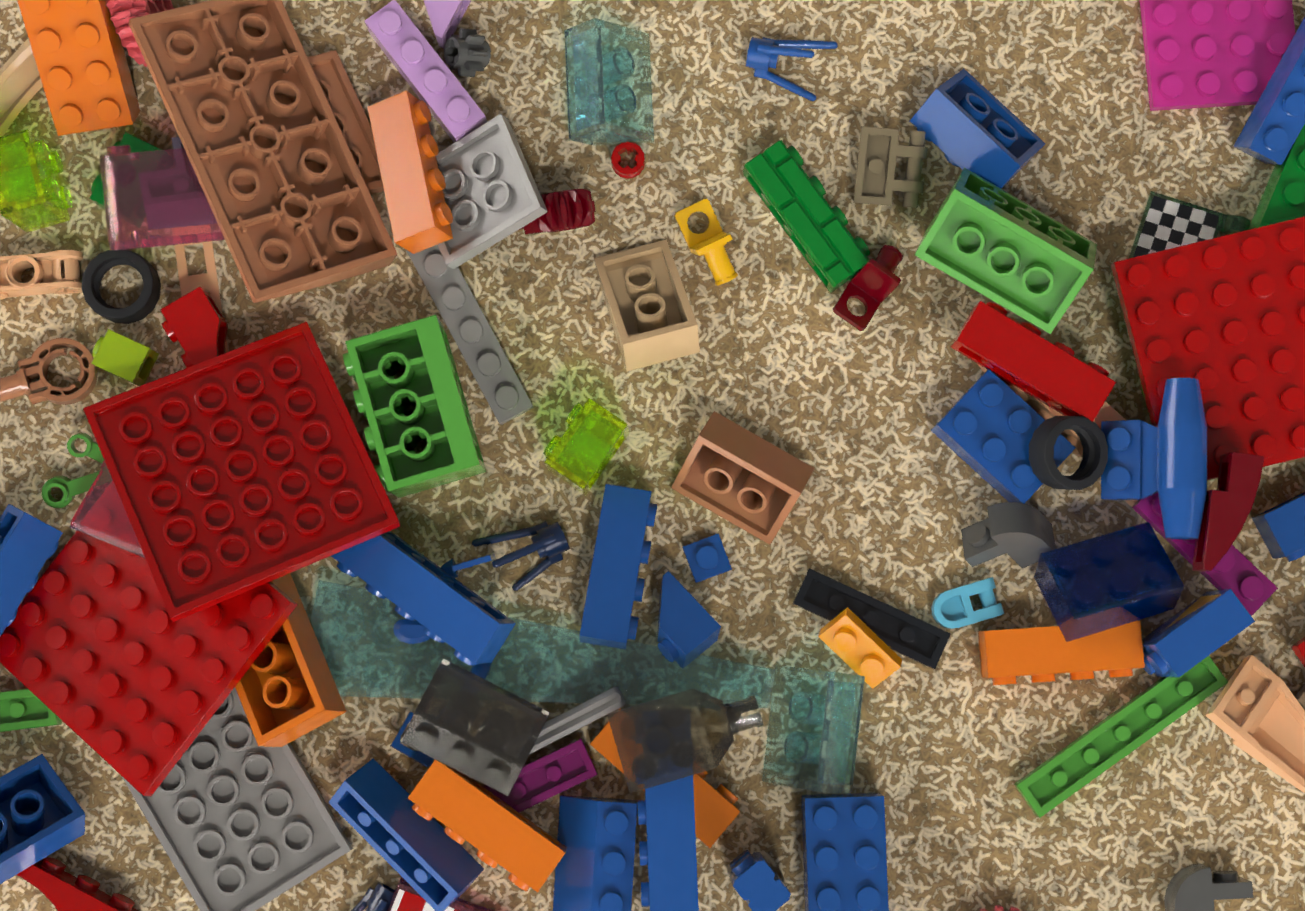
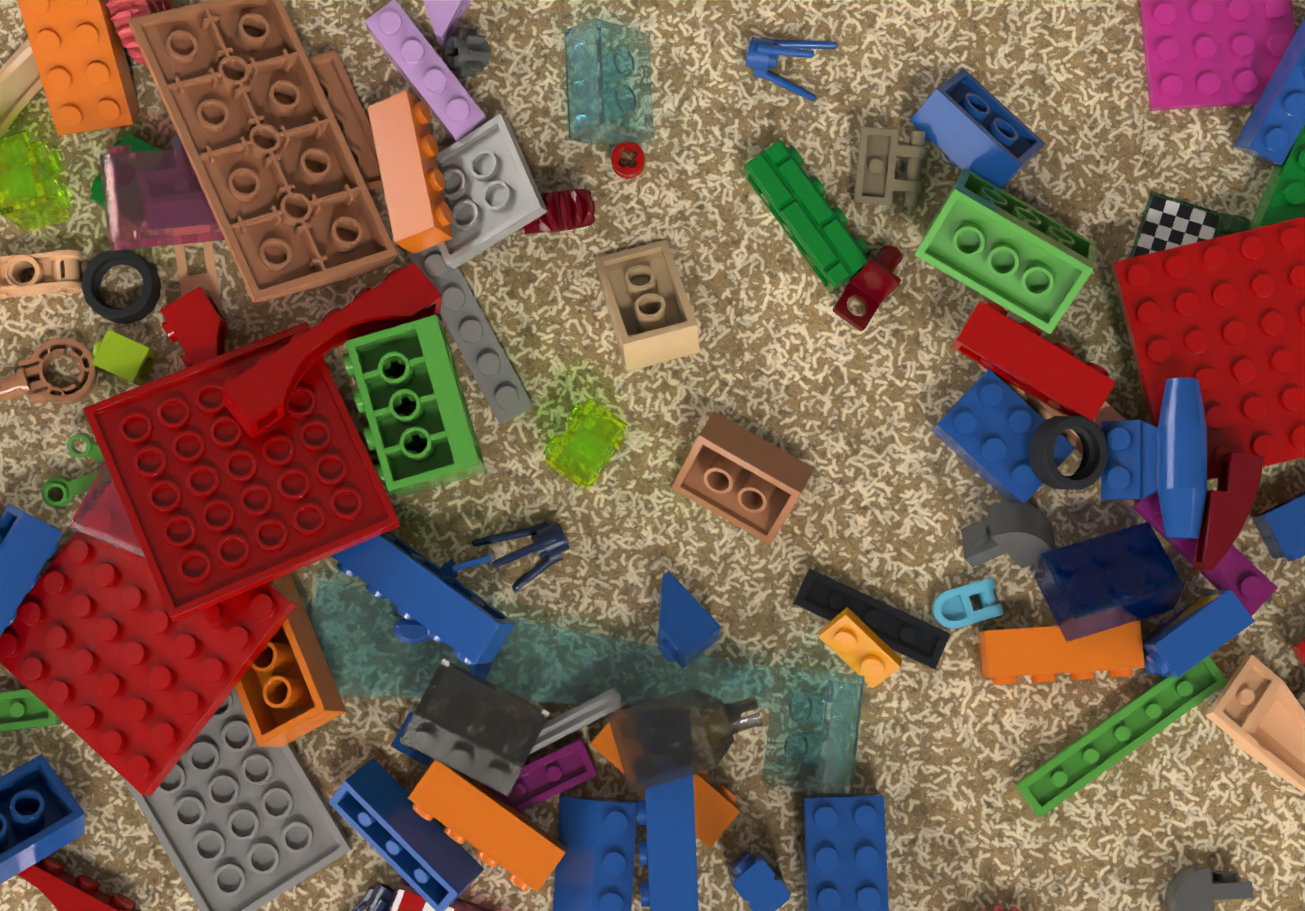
(263, 391): none -> red arch
(616, 565): blue brick -> none
(707, 558): blue plate -> none
(708, 243): yellow bracket -> none

